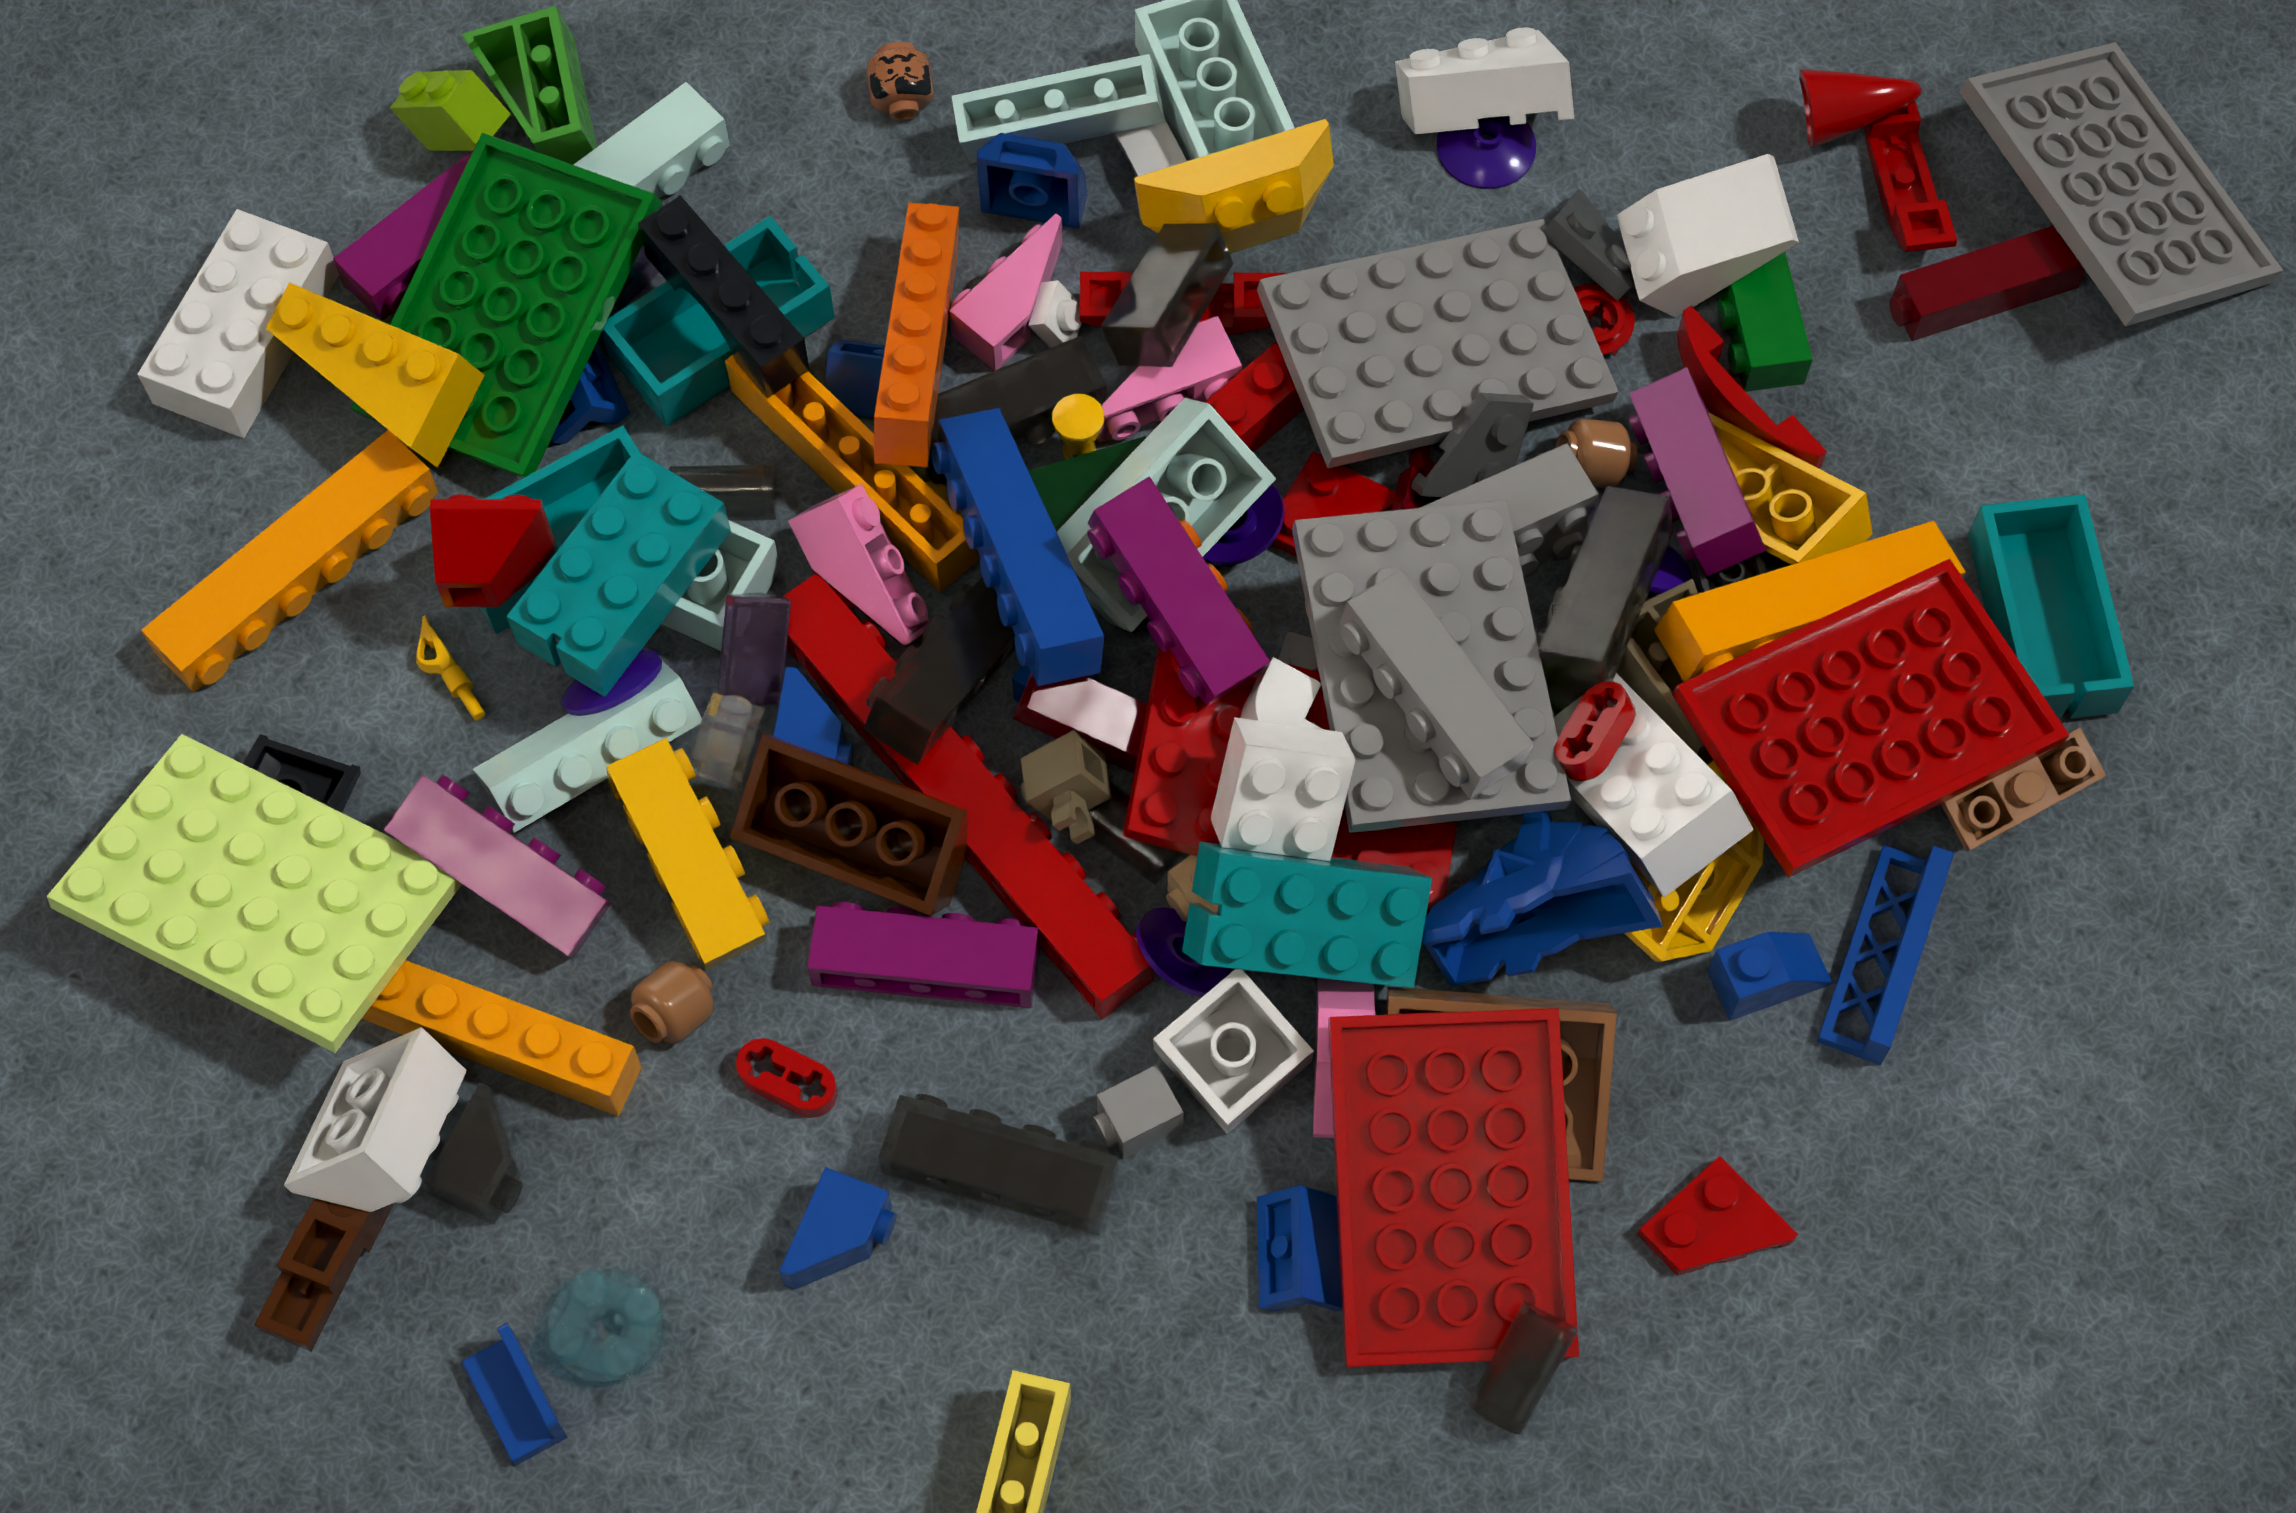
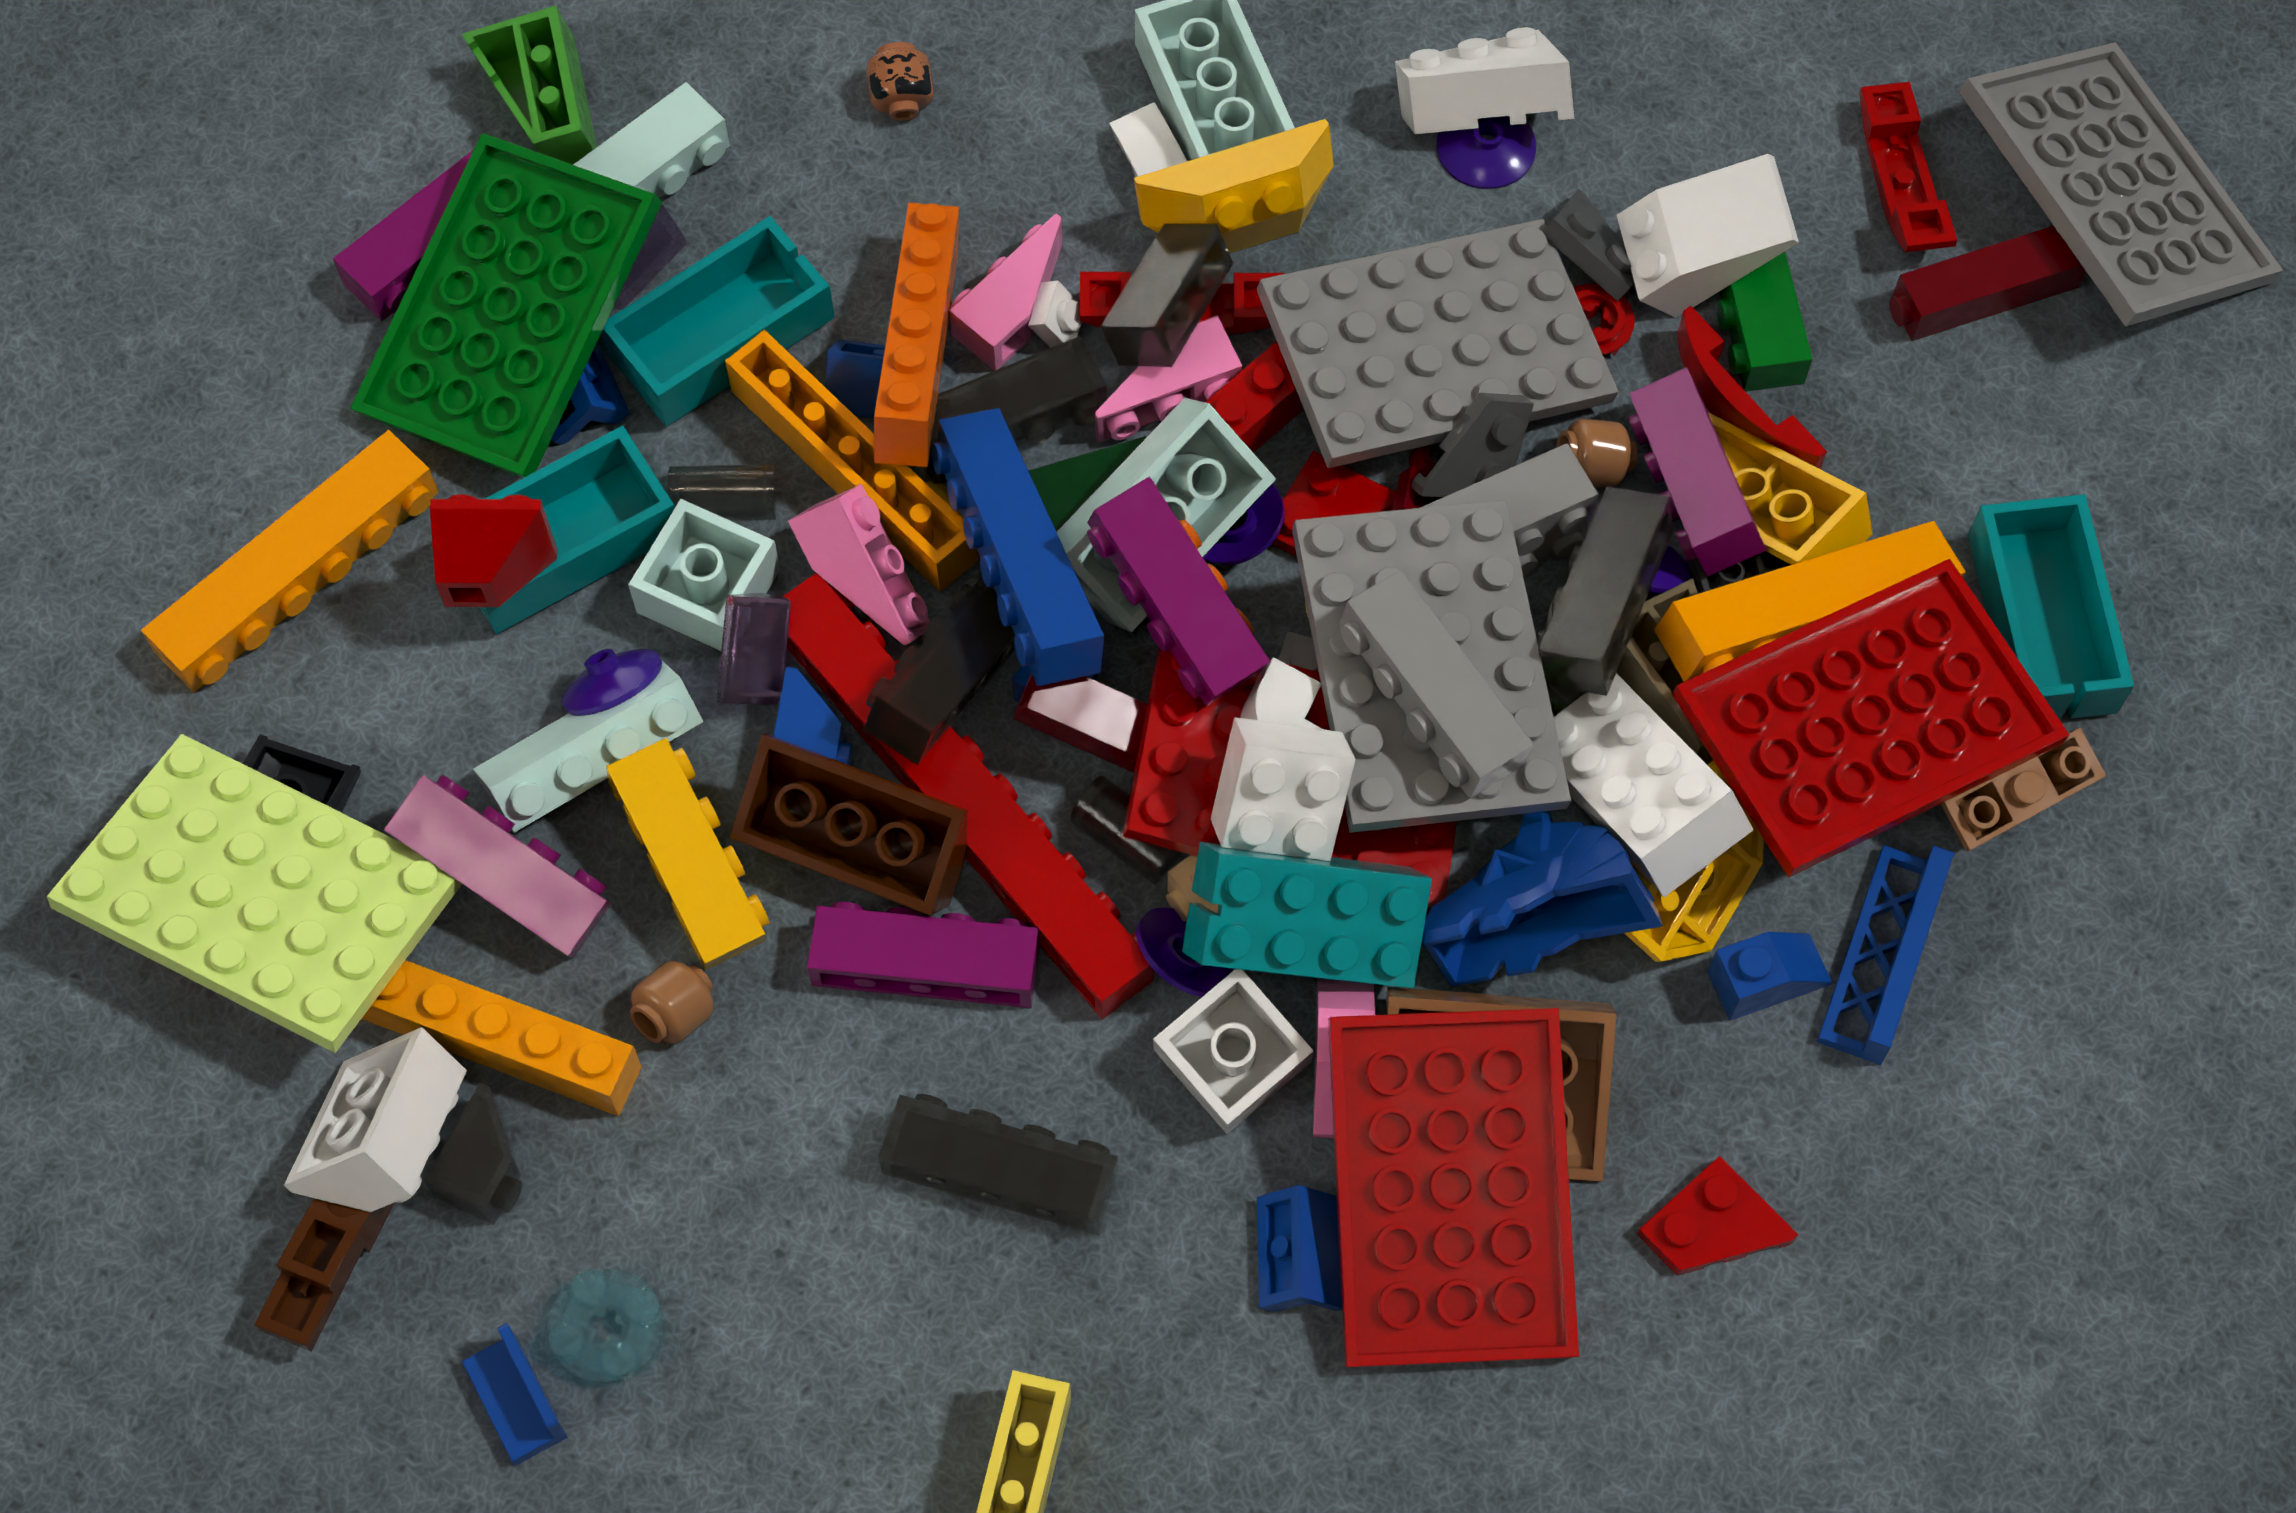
(216, 350): white brick -> none
(391, 374): yellow wedge -> none
(445, 665): yellow hand -> none
(448, 109): lime brick -> none
(619, 573): teal piece -> none
(726, 739): clear brick -> none
(751, 324): black arch -> none
(780, 1089): red beam -> none
(837, 1229): blue slope -> none
(1031, 180): blue slope -> none
(1063, 105): light aqua brick -> none
(1066, 782): dark tan brick -> none
(1078, 423): yellow pin -> none
(1138, 1112): light grey brick -> none
(1522, 1368): clear smoke brick -> none
(1600, 732): red beam -> none
(1849, 101): red hat -> none

